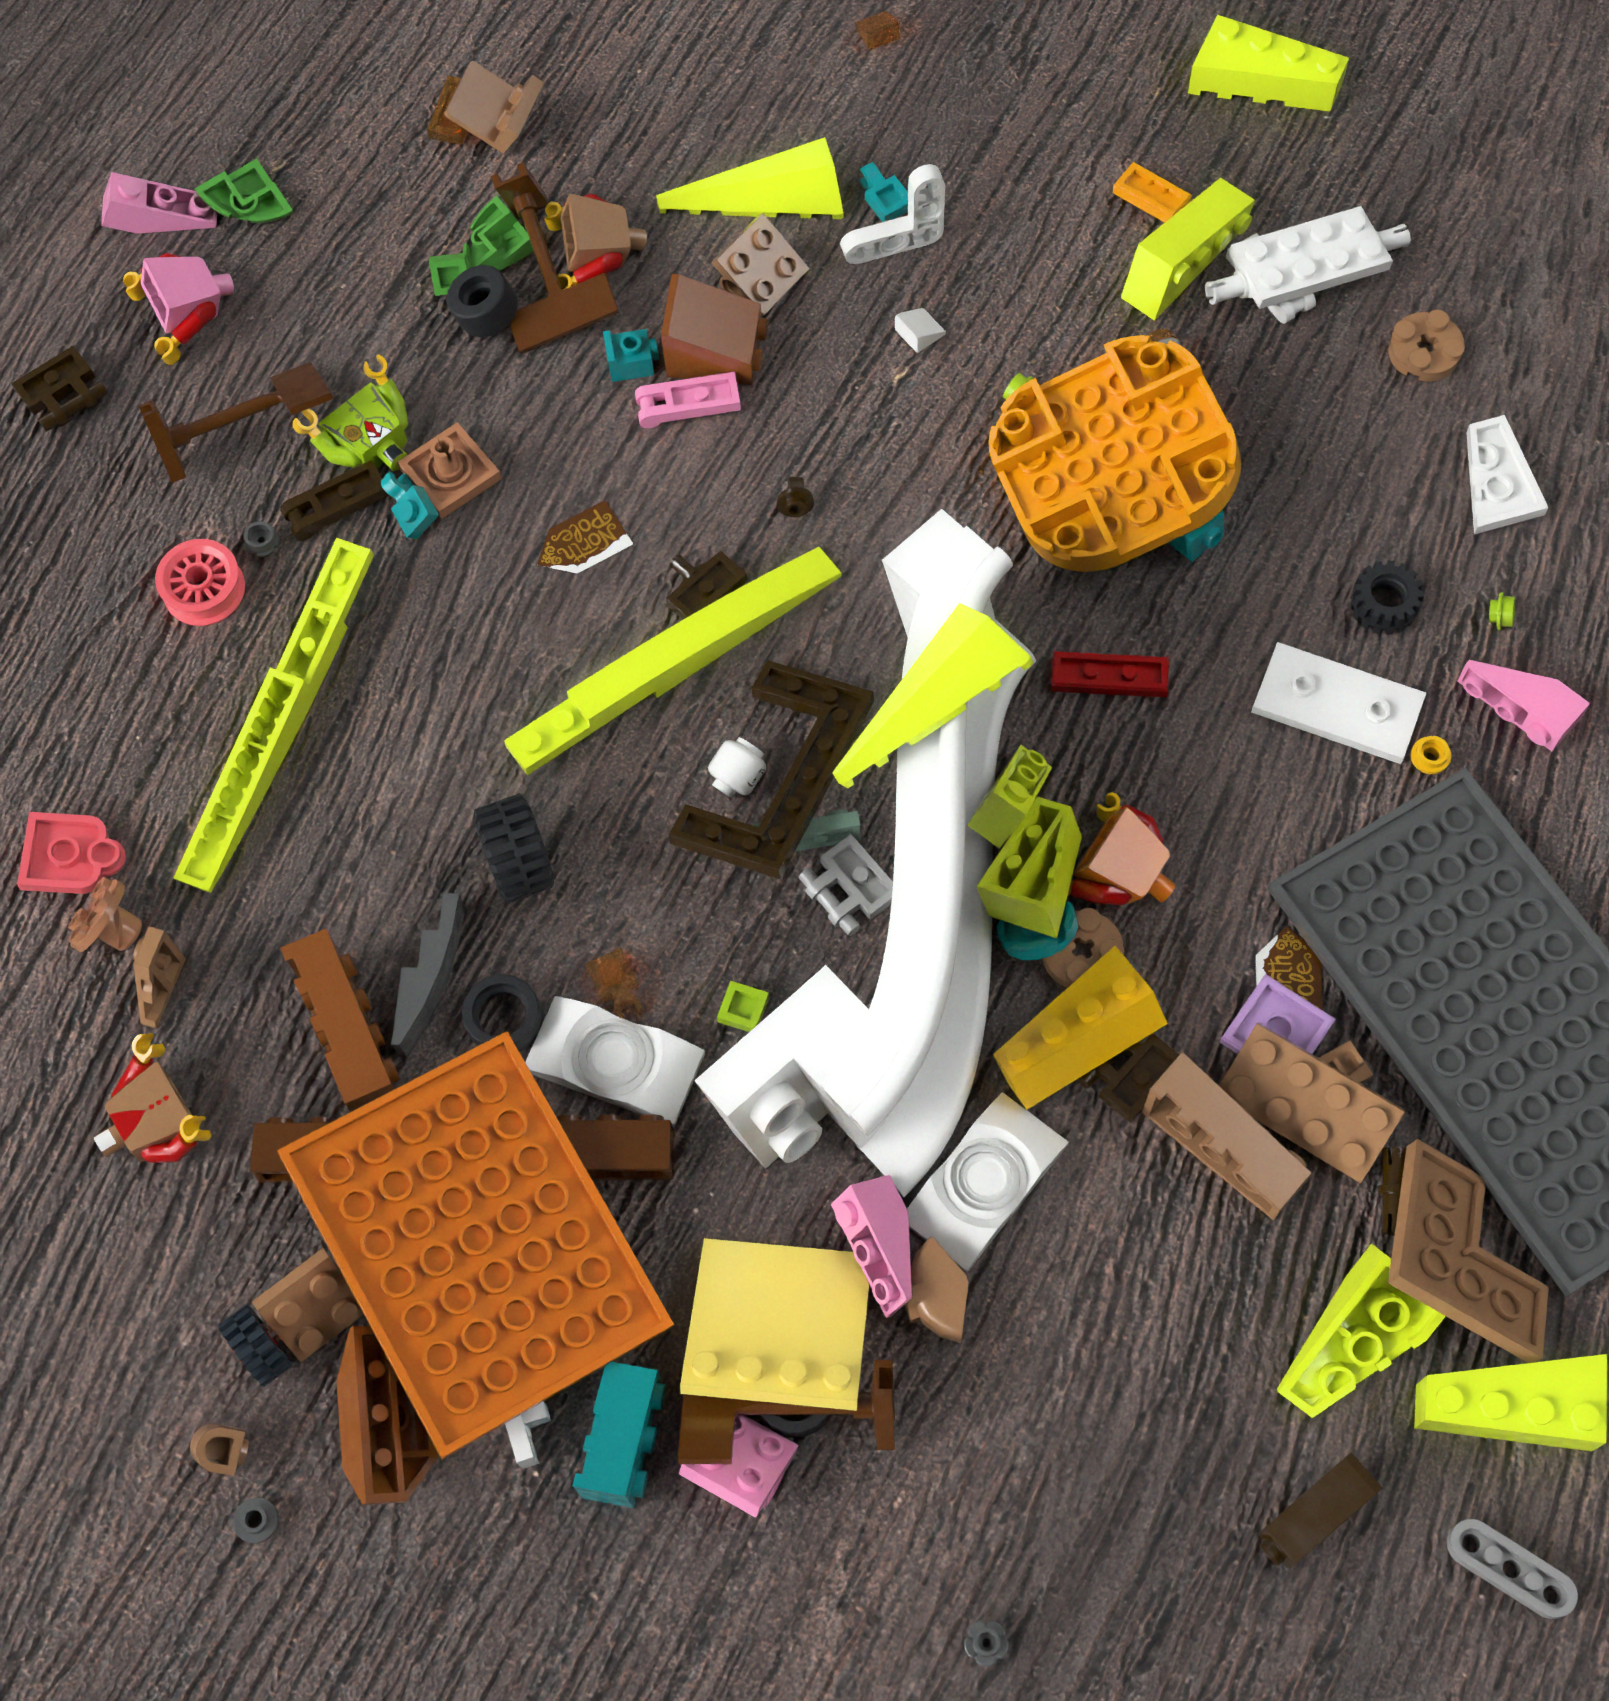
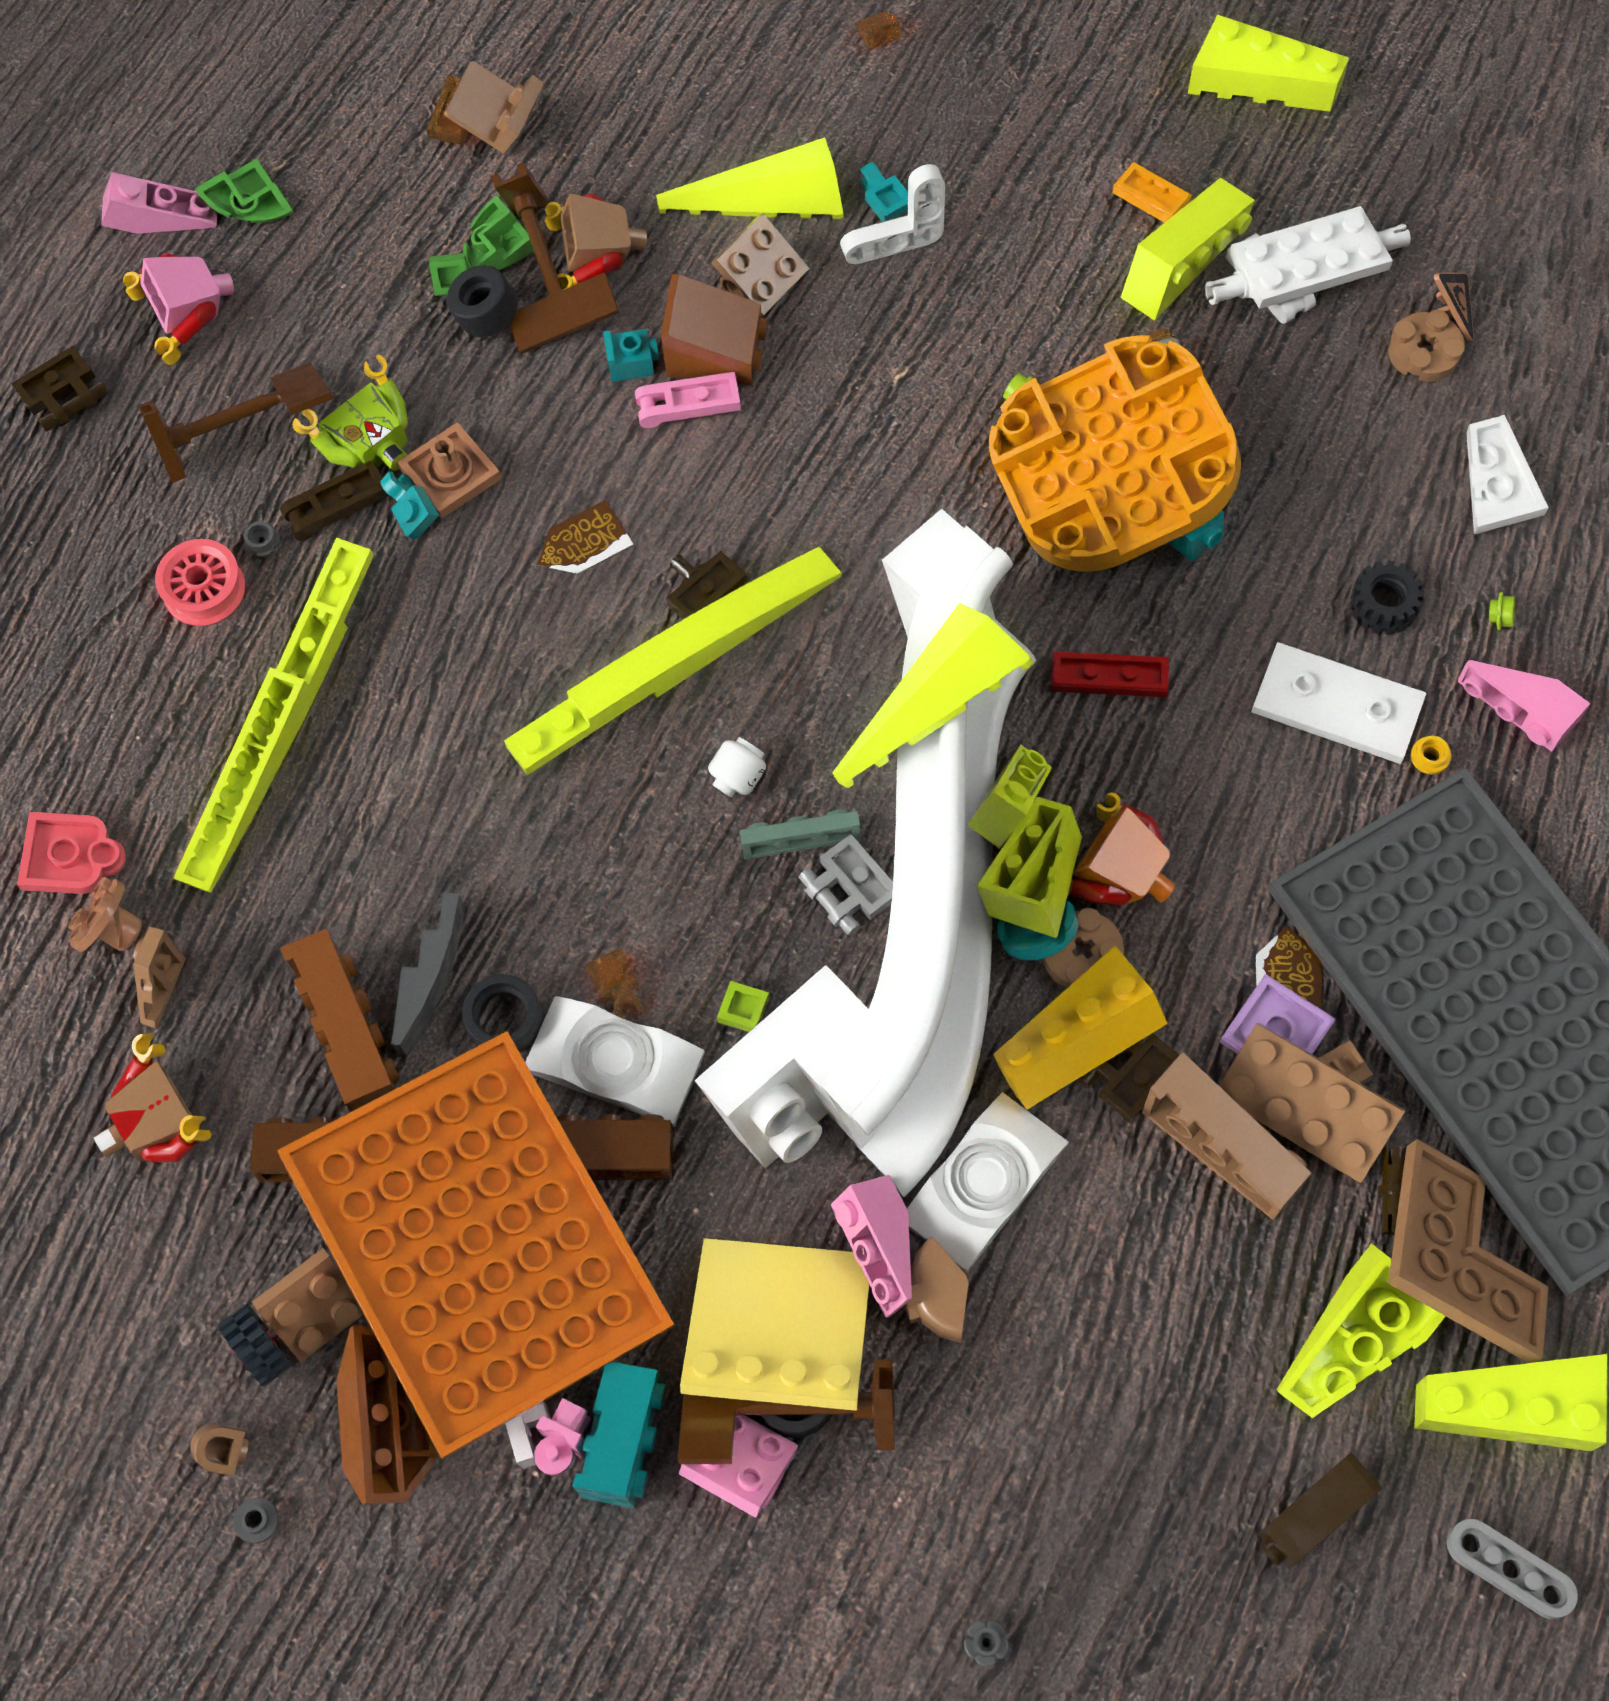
(513, 848): black tyre -> none
(561, 1437): none -> bright pink hips
(771, 845): dark brown plate -> none
(796, 499): dark brown plate -> none
(918, 328): white slope -> none
(1456, 293): none -> piece

